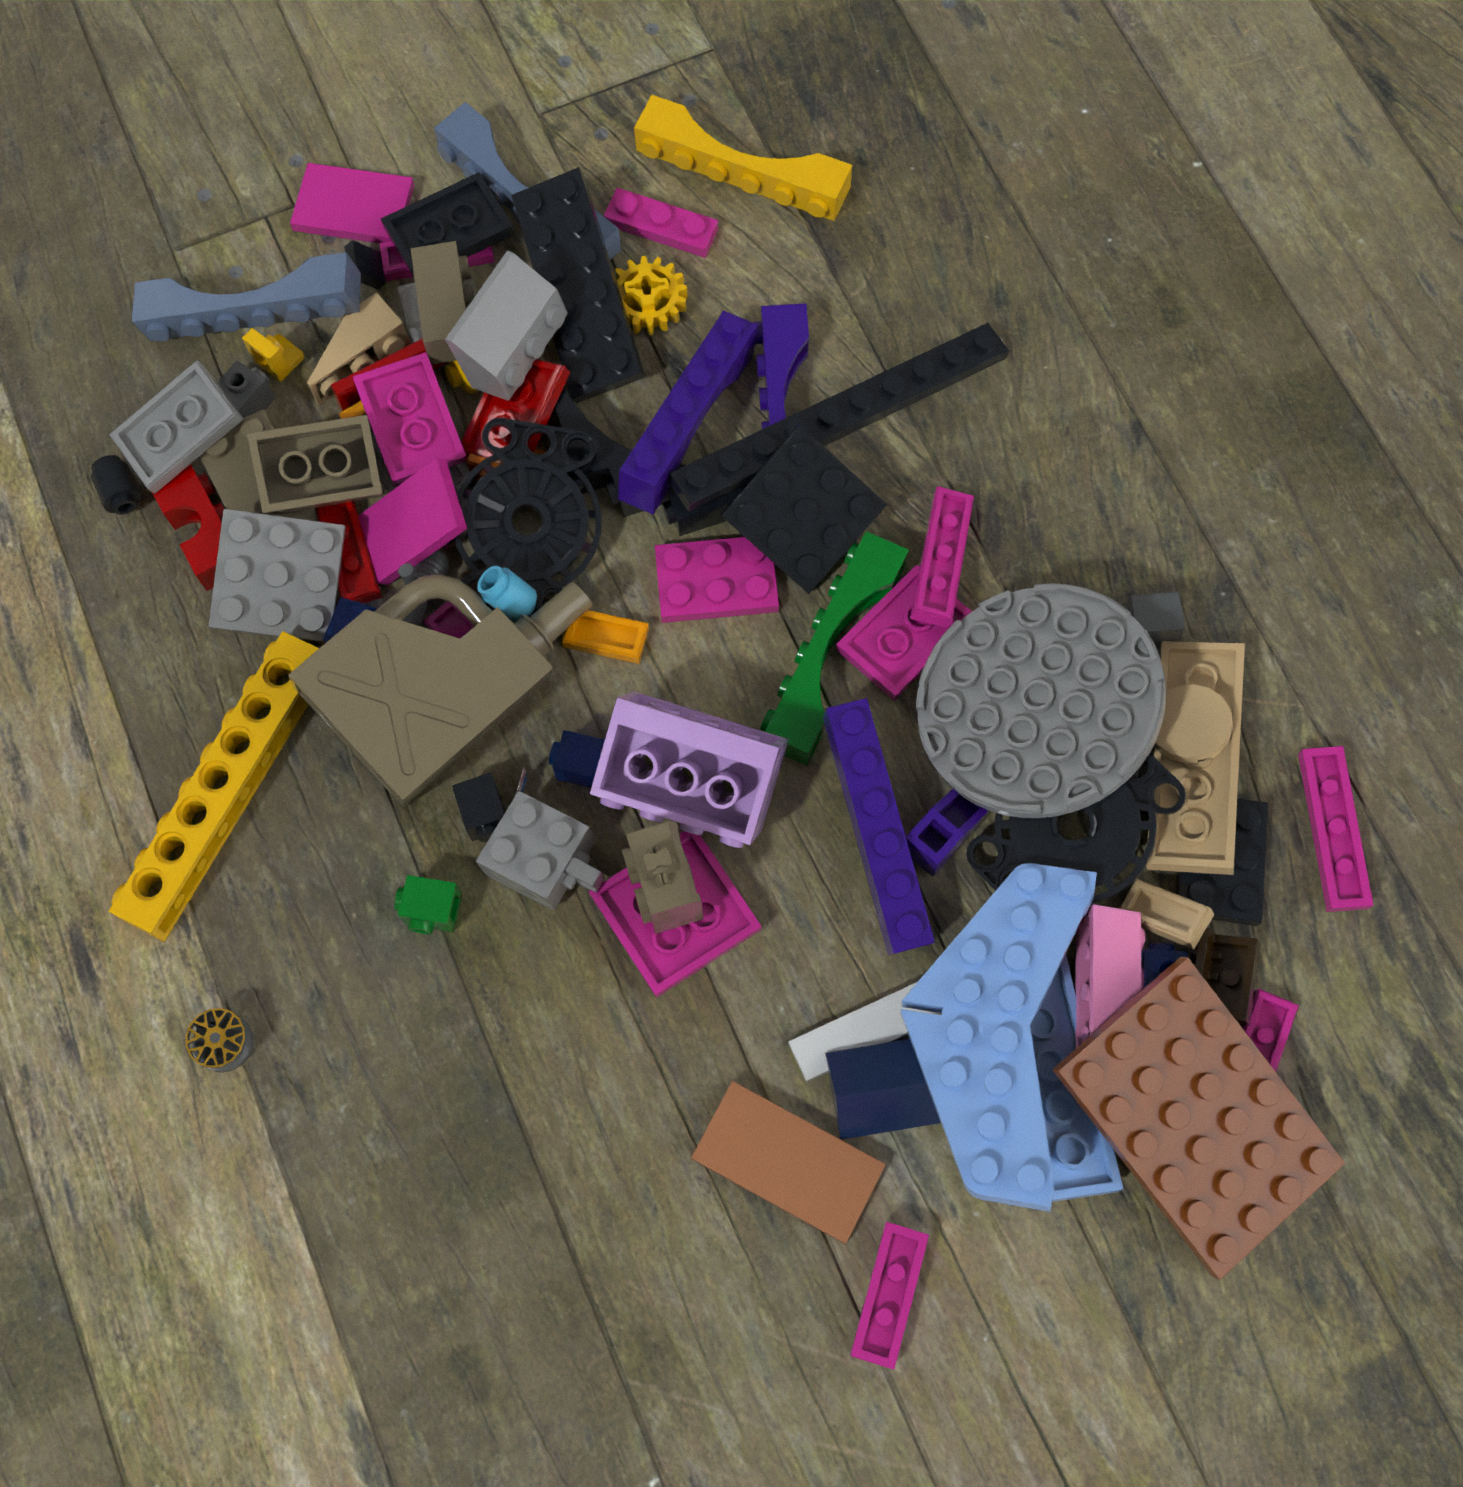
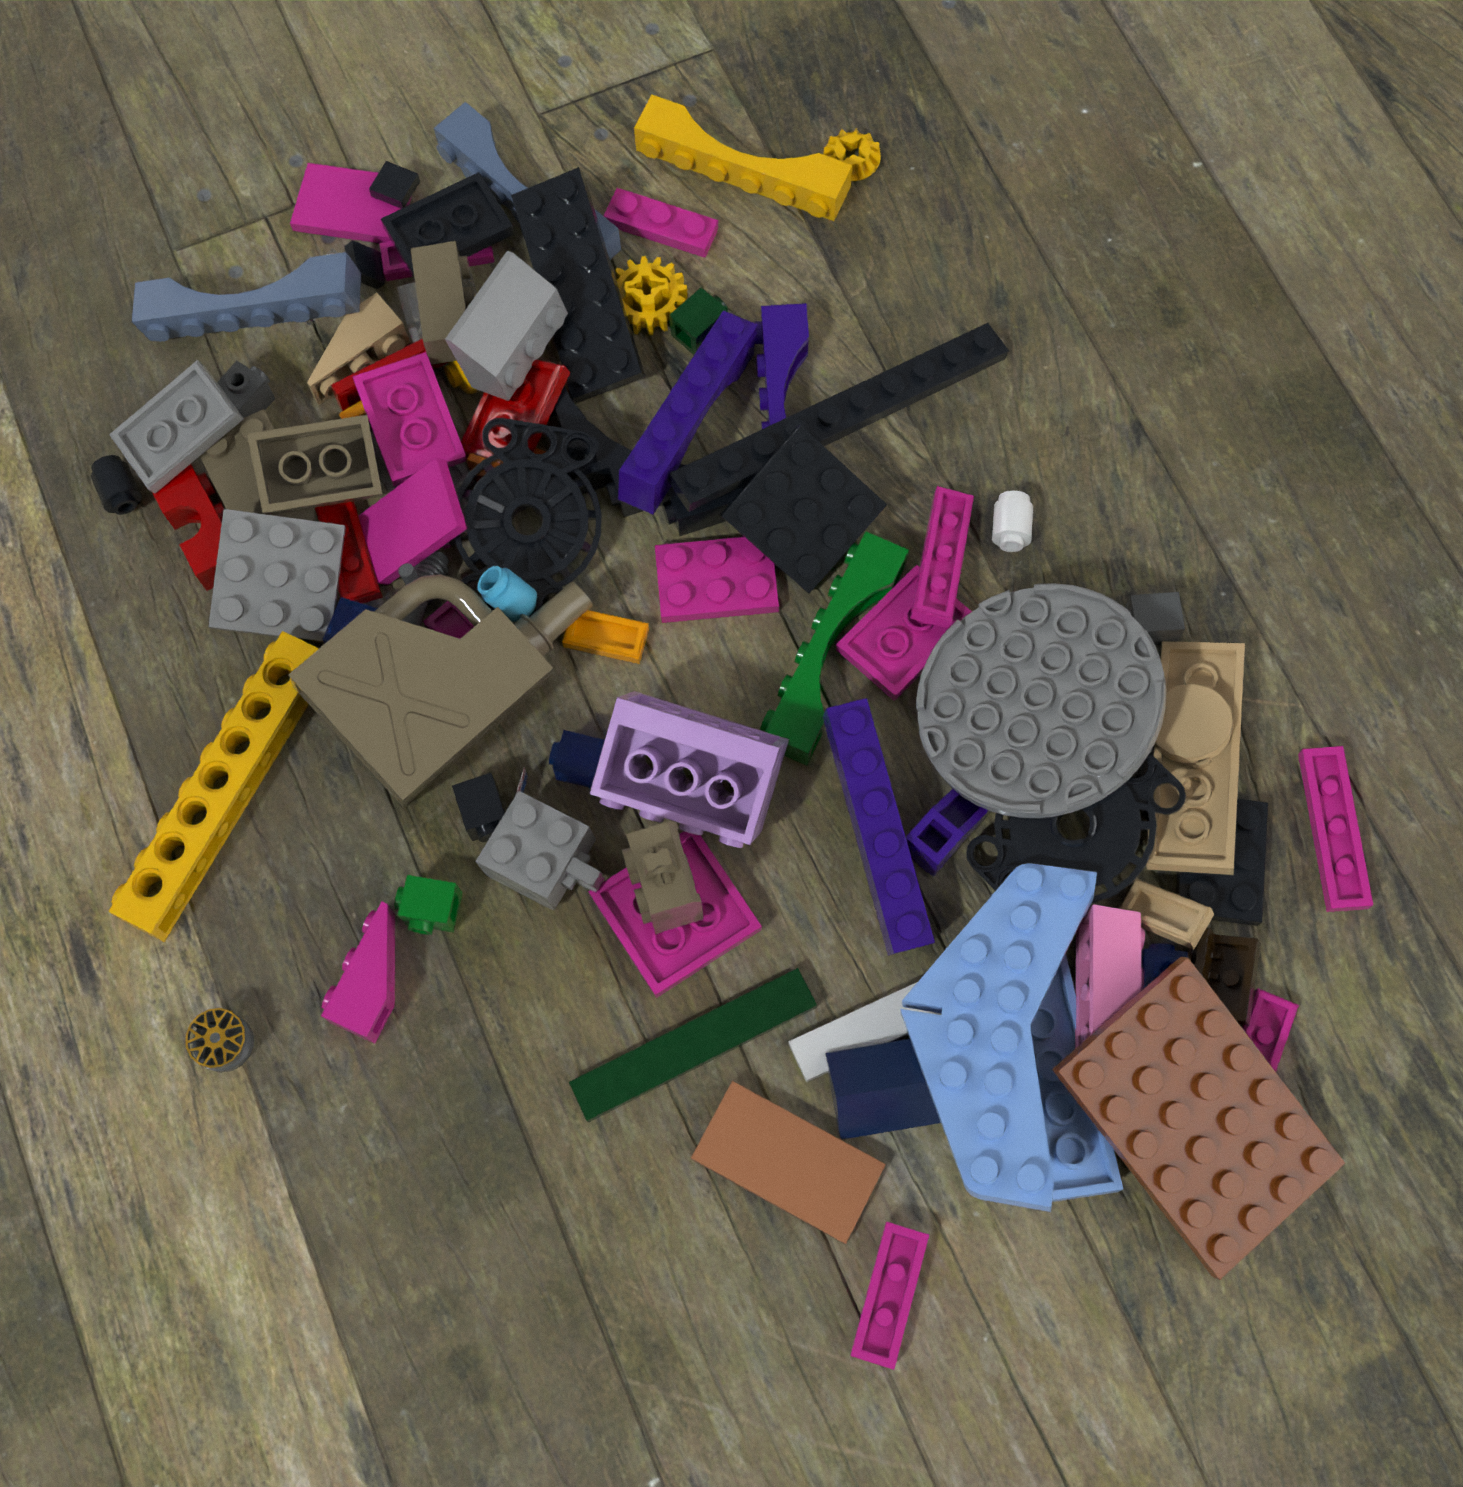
(273, 353): yellow bracket -> none
(367, 987): none -> dark pink slope
(394, 184): none -> black tile
(692, 1045): none -> dark green tile
(695, 318): none -> dark green brick
(868, 157): none -> yellow gear
(1012, 521): none -> white brick

